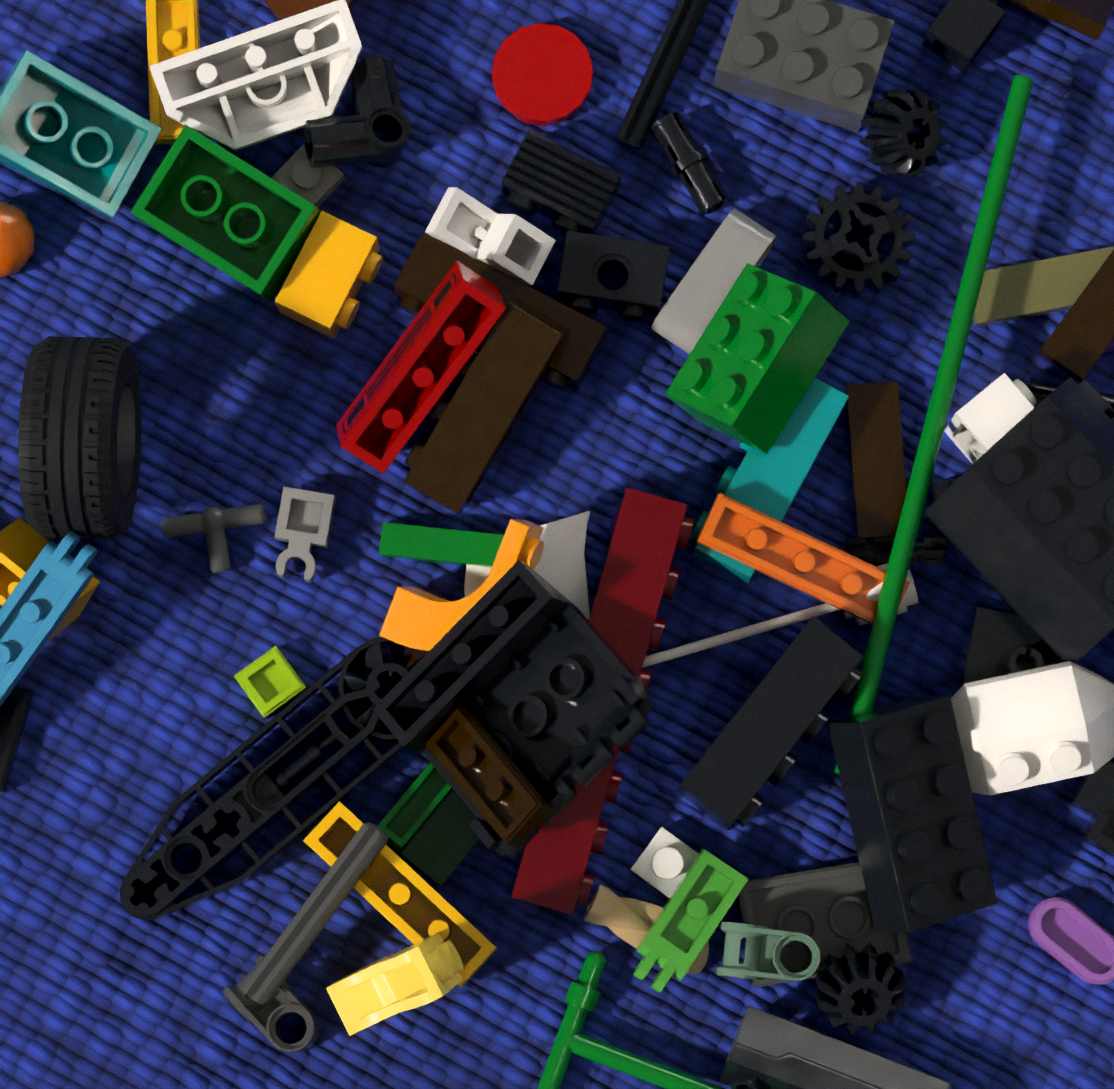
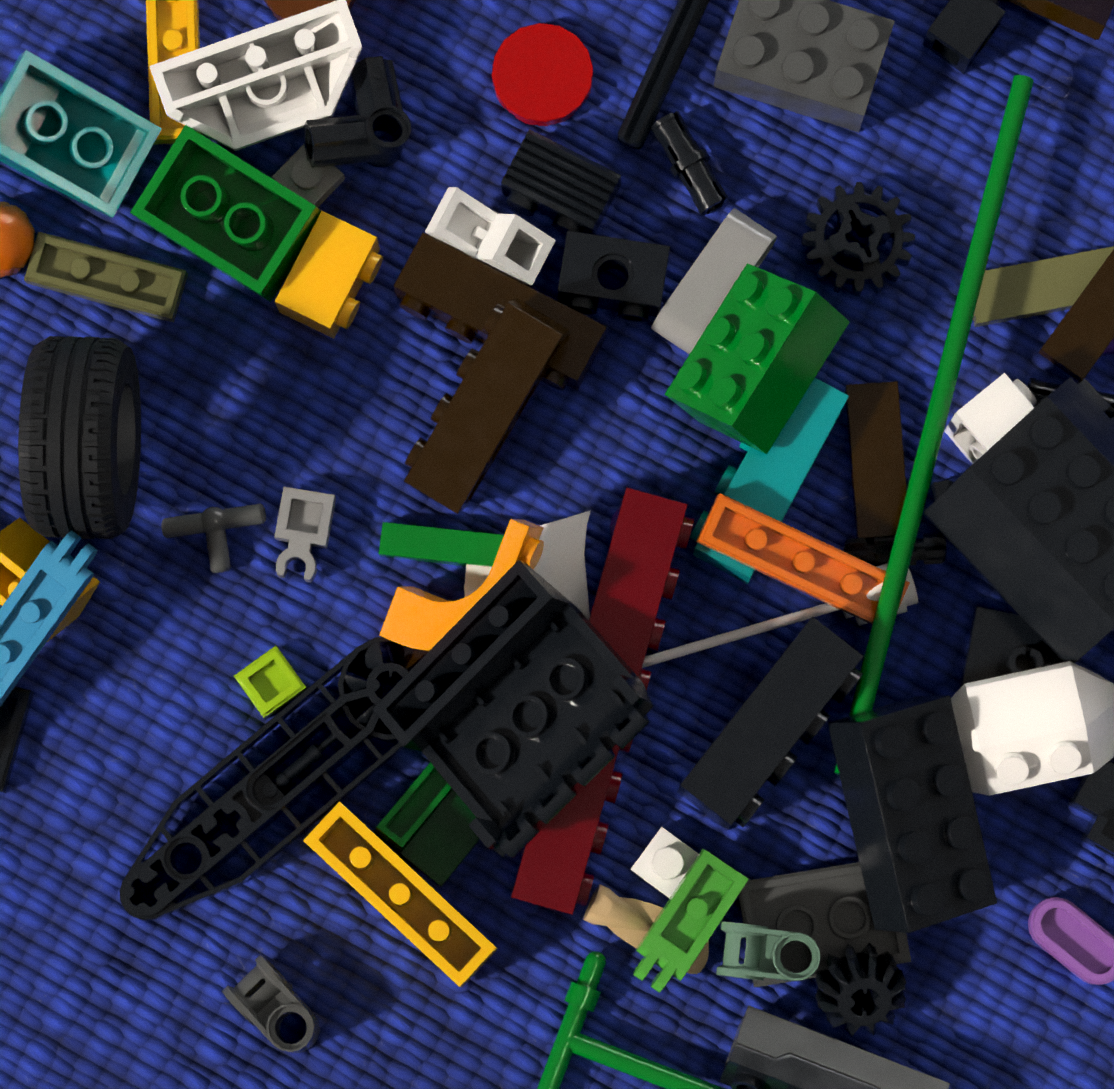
(106, 277): none -> olive tile
(315, 913): dark grey axle -> none
(397, 983): light yellow arch -> none
(420, 367): red brick -> none
(488, 777): dark brown tile -> none
(903, 132): black gear -> none

